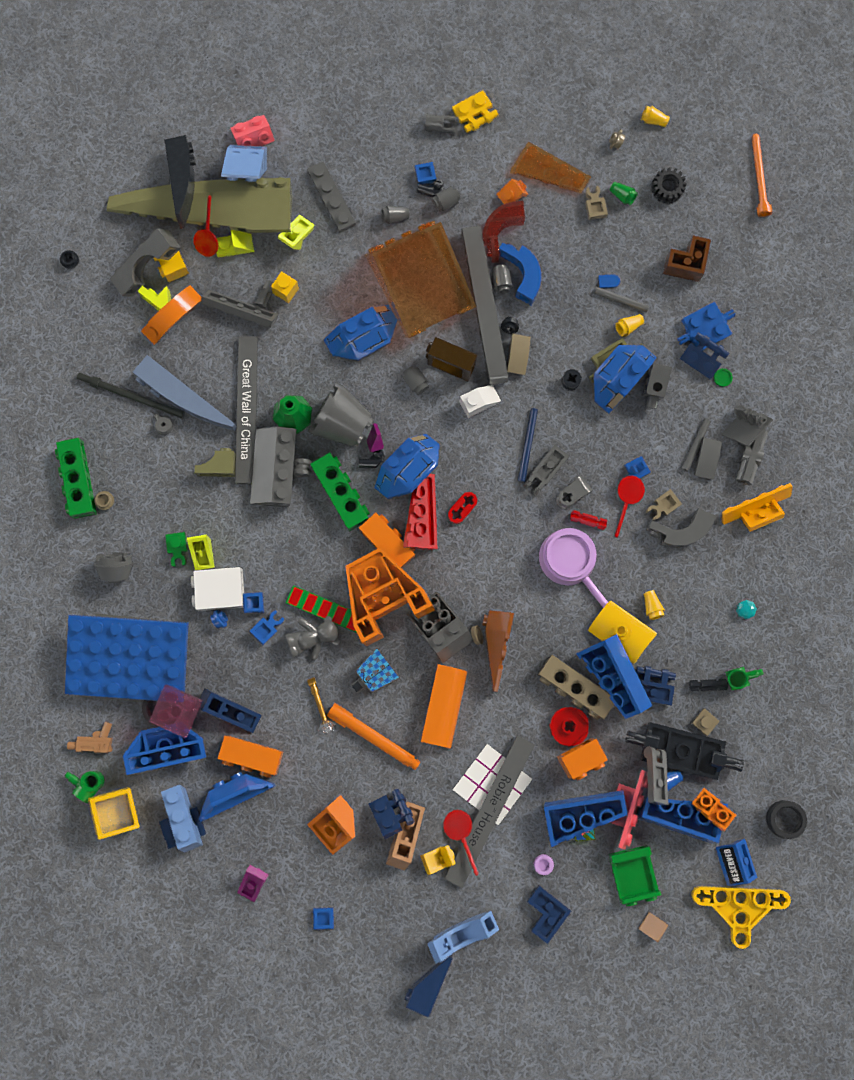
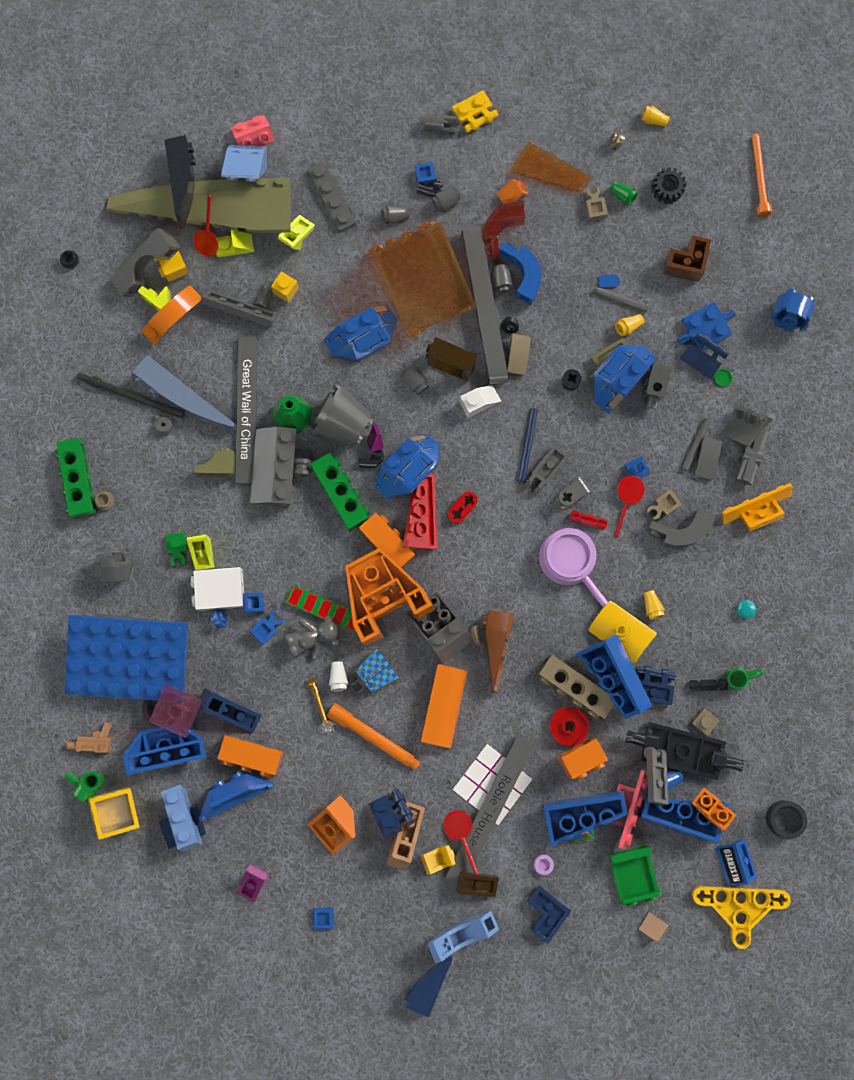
(338, 677): none -> white cone
(477, 885): none -> dark brown plate
(793, 311): none -> blue brick

